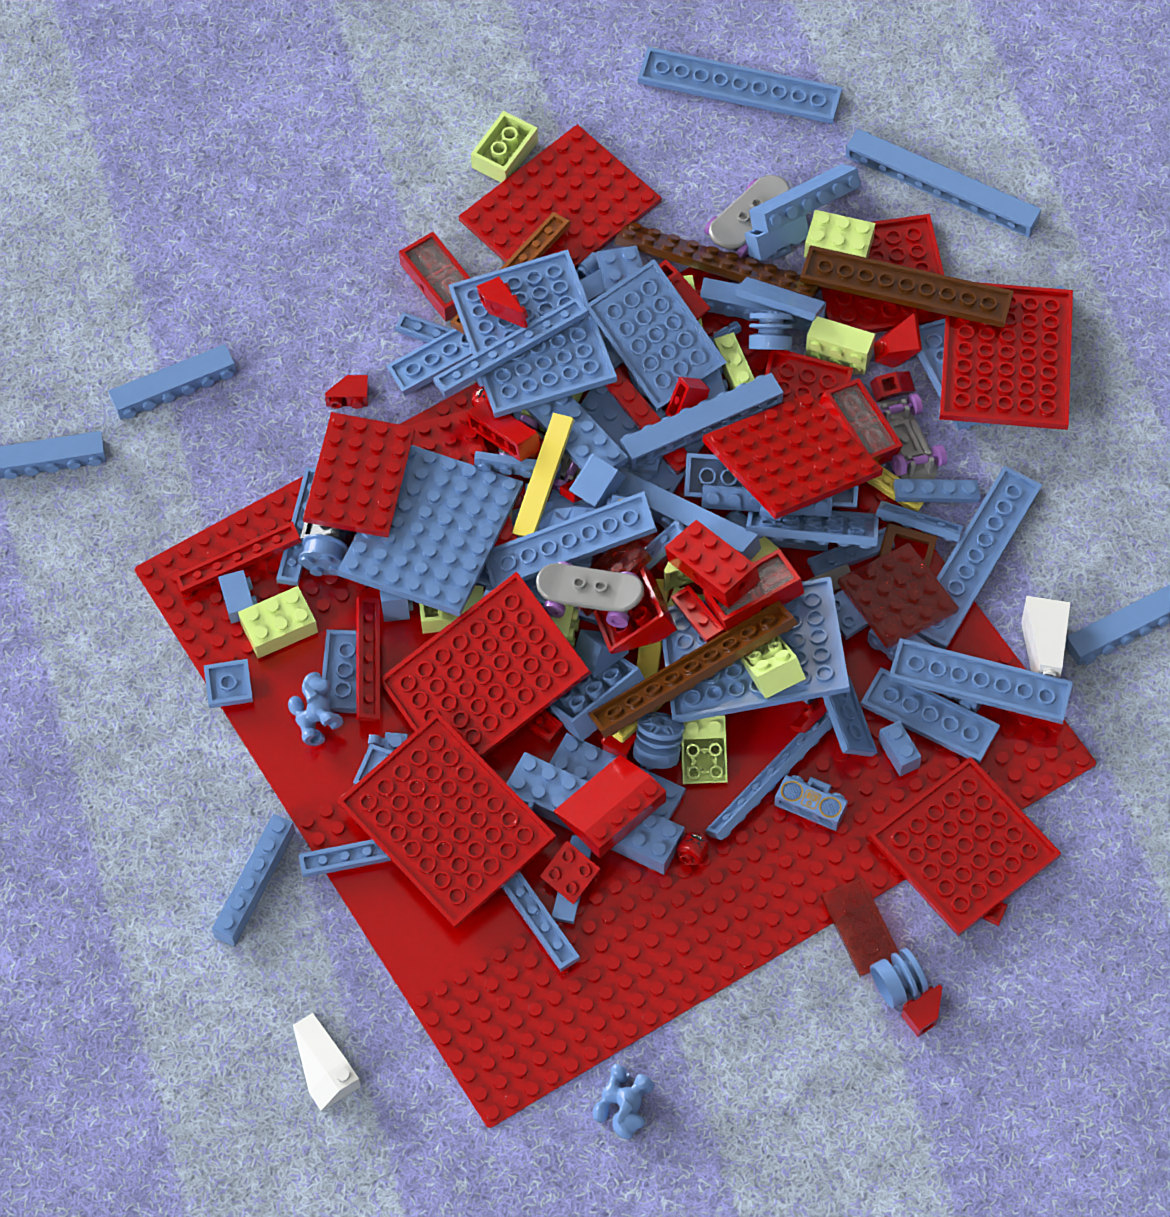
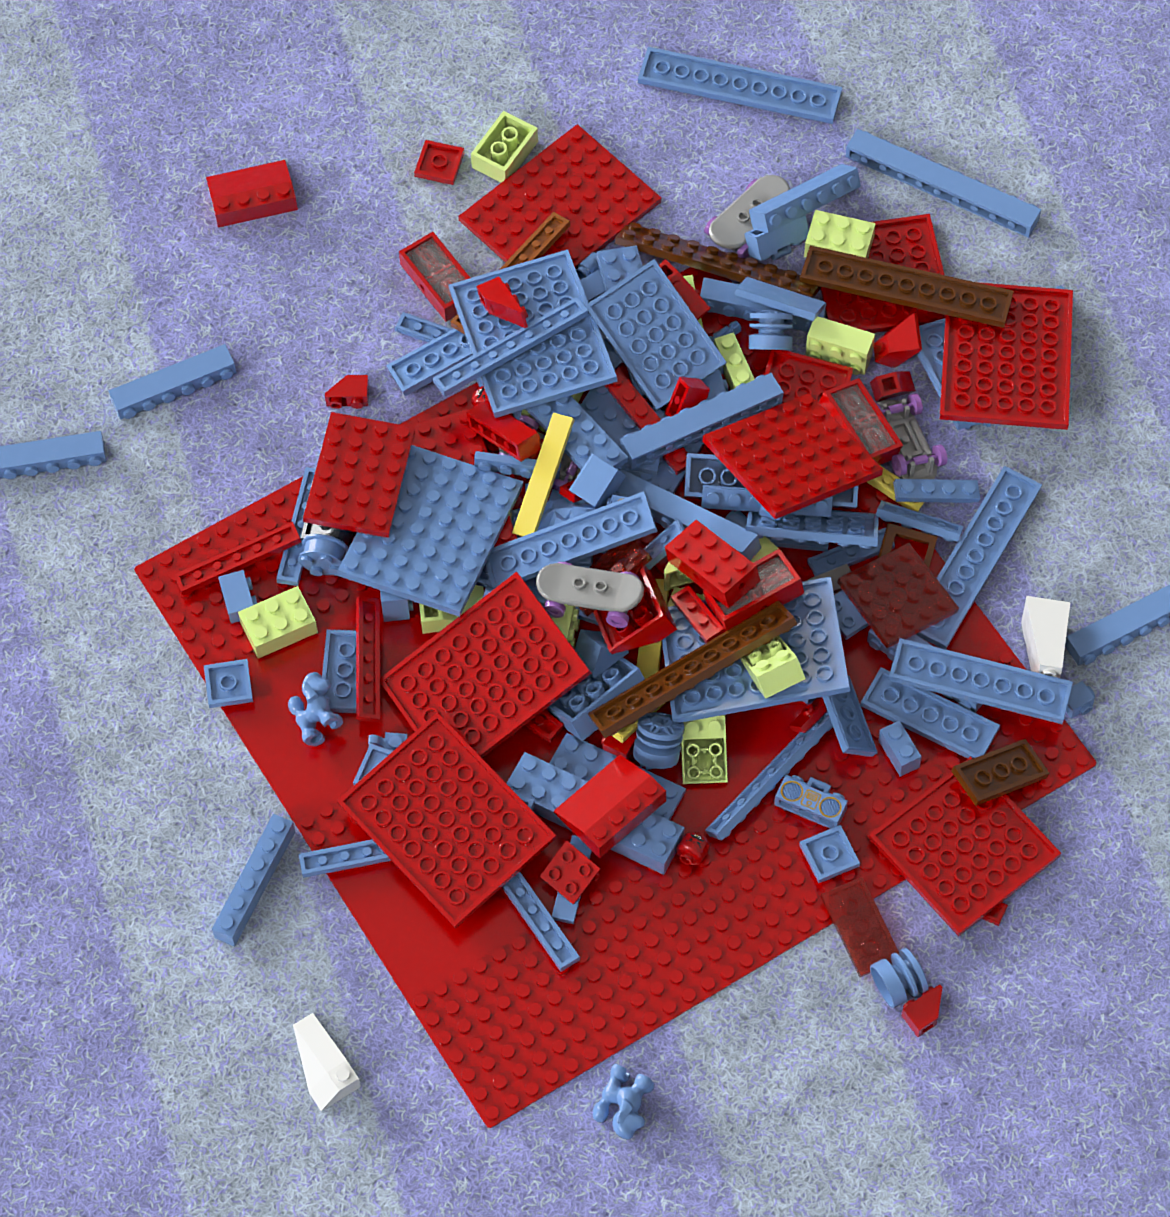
(252, 193): none -> red slope
(439, 162): none -> red plate
(829, 854): none -> medium blue plate
(1000, 772): none -> reddish brown plate
(1080, 700): none -> medium blue brick

